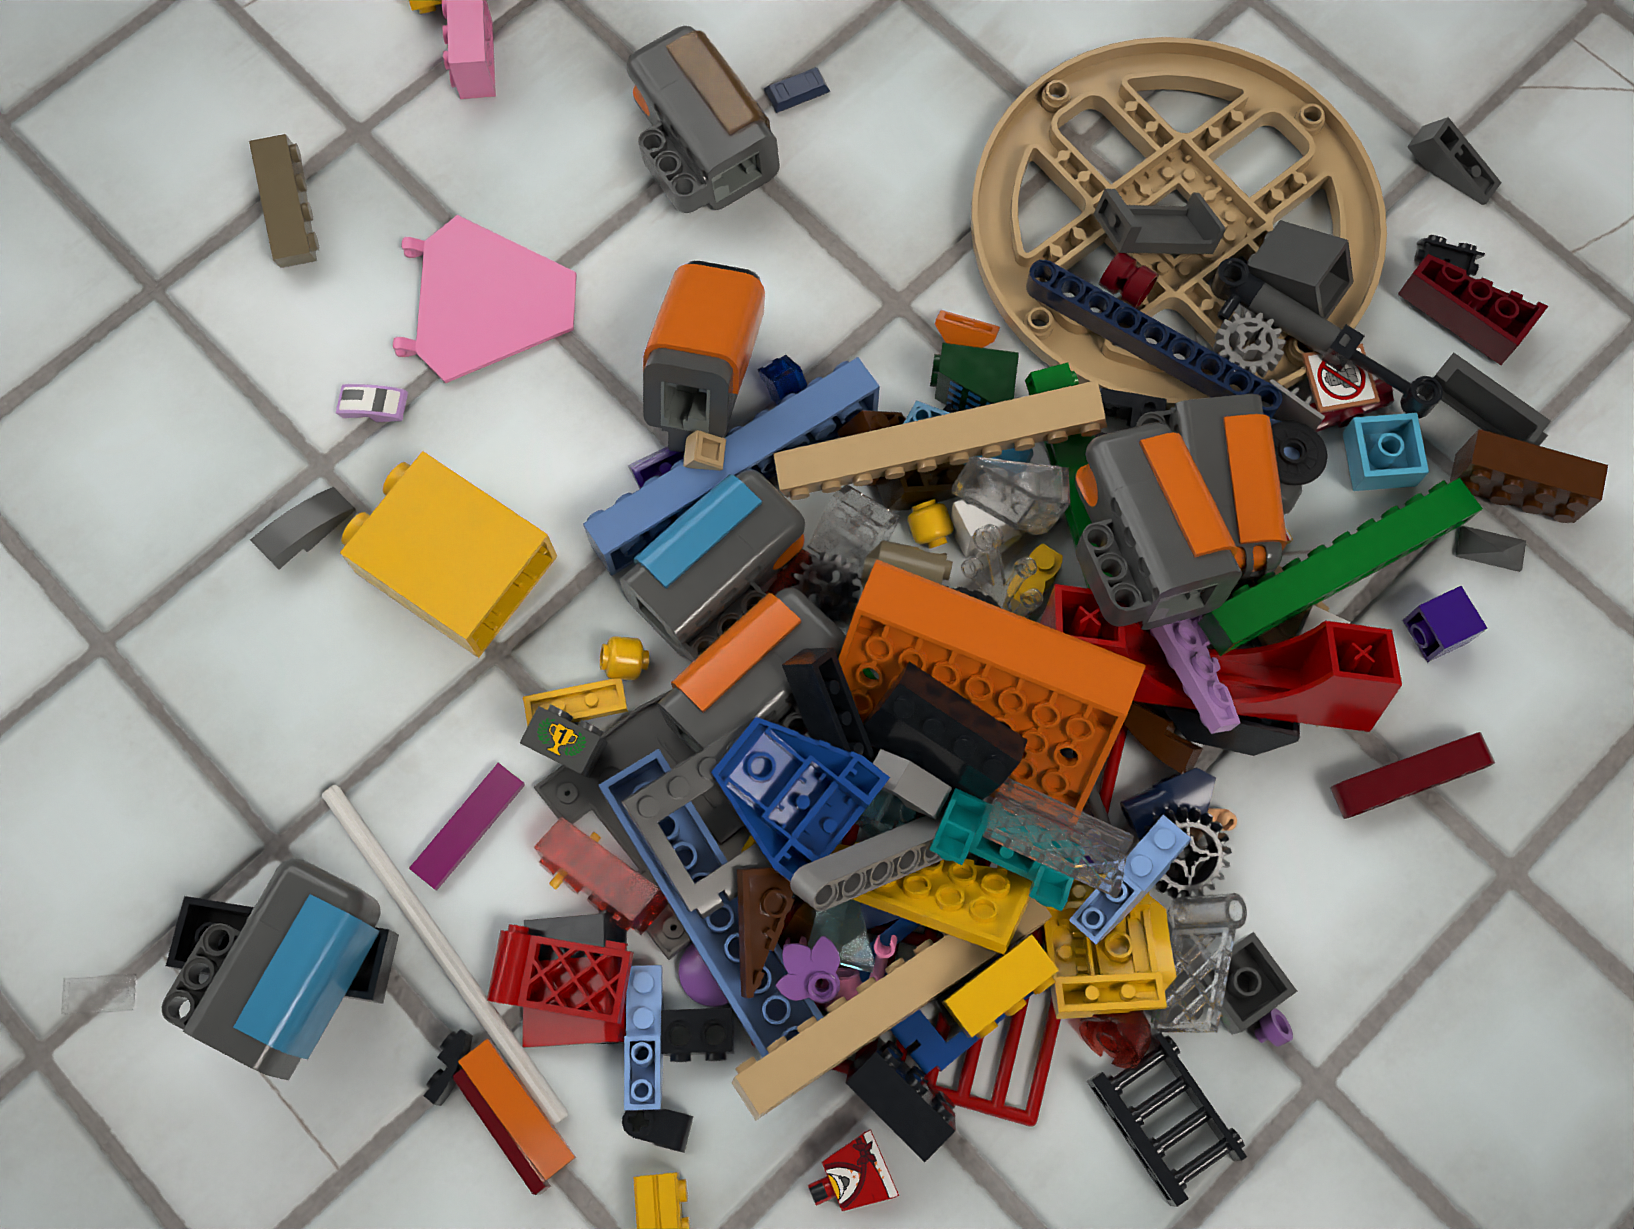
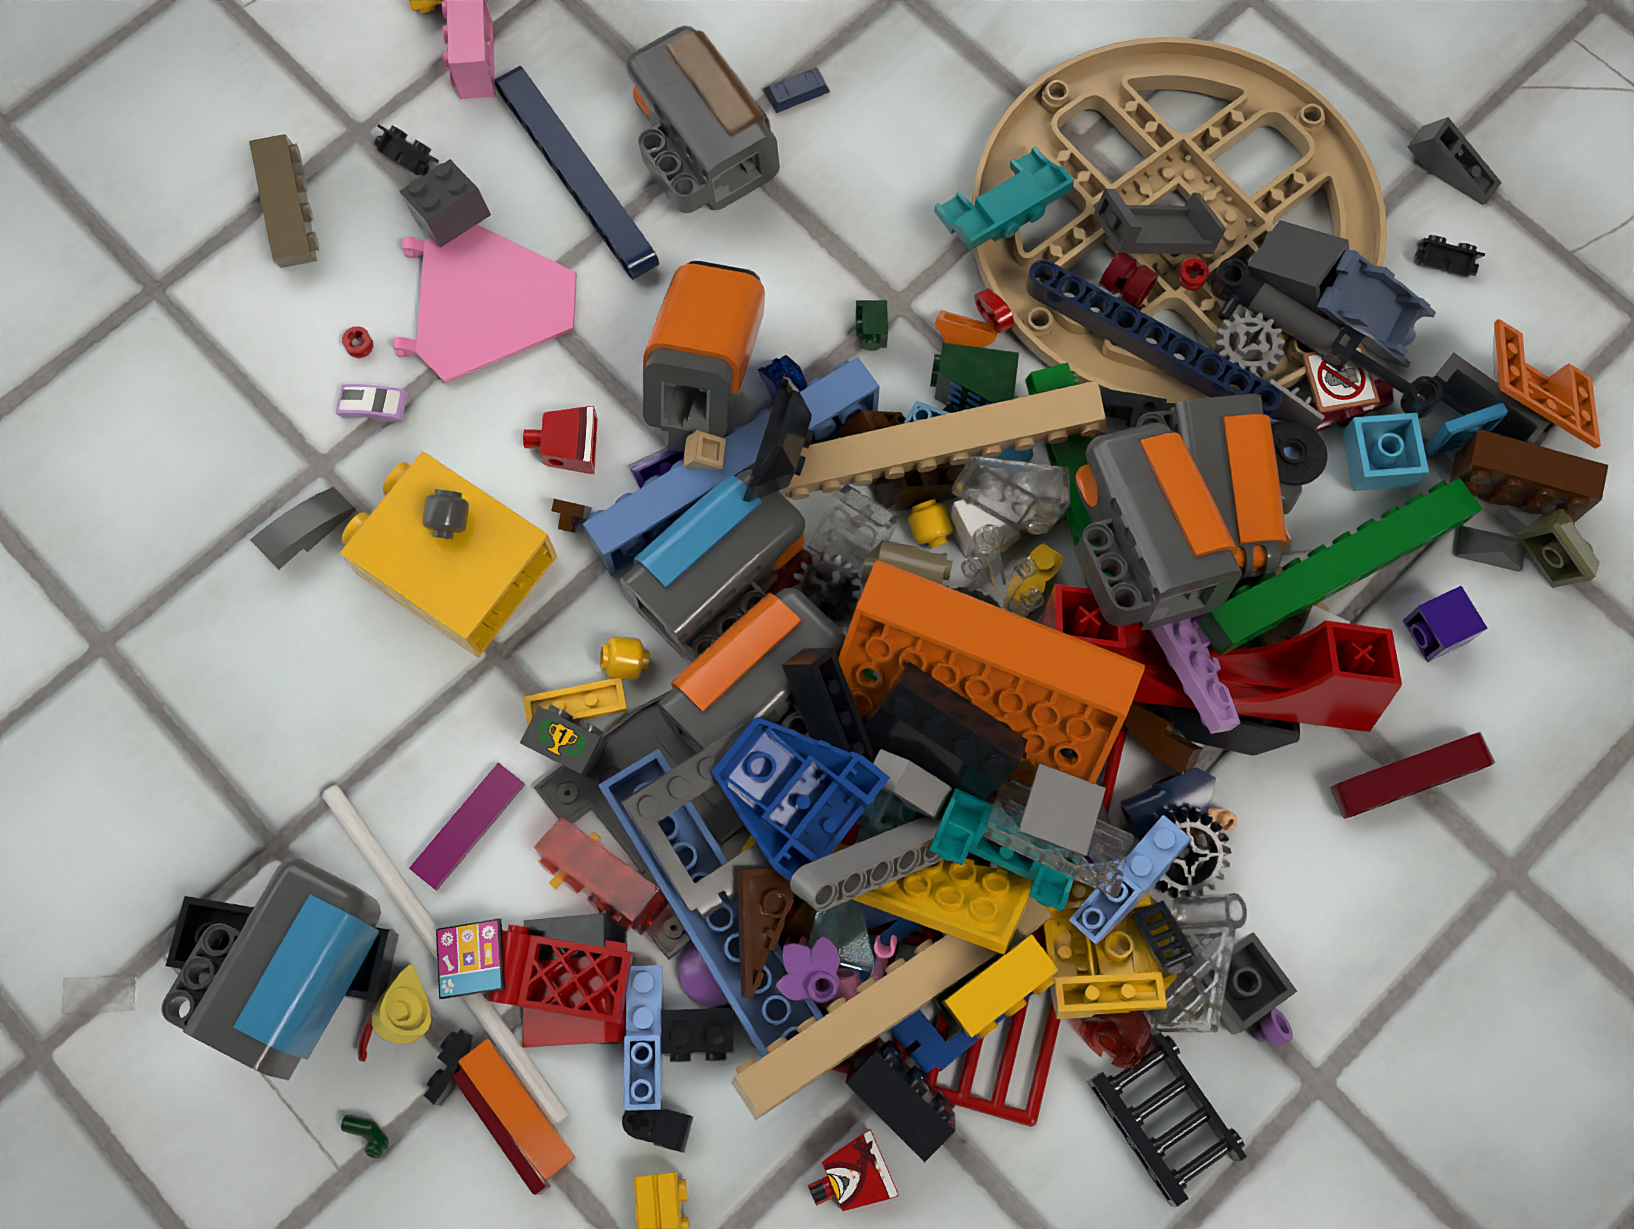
(356, 333): none -> red bush
(369, 1131): none -> dark green arm
(394, 143): none -> black hinge
(400, 1013): none -> light yellow piece
(445, 202): none -> dark grey brick
(445, 513): none -> dark grey head
(470, 959): none -> piece
(566, 439): none -> red torso
(570, 514): none -> reddish brown tile
(577, 173): none -> dark blue beam
(781, 443): none -> black wedge
(872, 323): none -> dark green brick
(994, 310): none -> red beam
(1008, 205): none -> teal bracket
(1062, 810): none -> light grey piece
(1172, 964): none -> black slope
(1198, 266): none -> red bush
(1375, 306): none -> sand blue piece
(1458, 431): none -> dark azure tile
(1472, 307): dark red wedge -> none
(1559, 549): none -> olive slope
(1562, 398): none -> orange slope

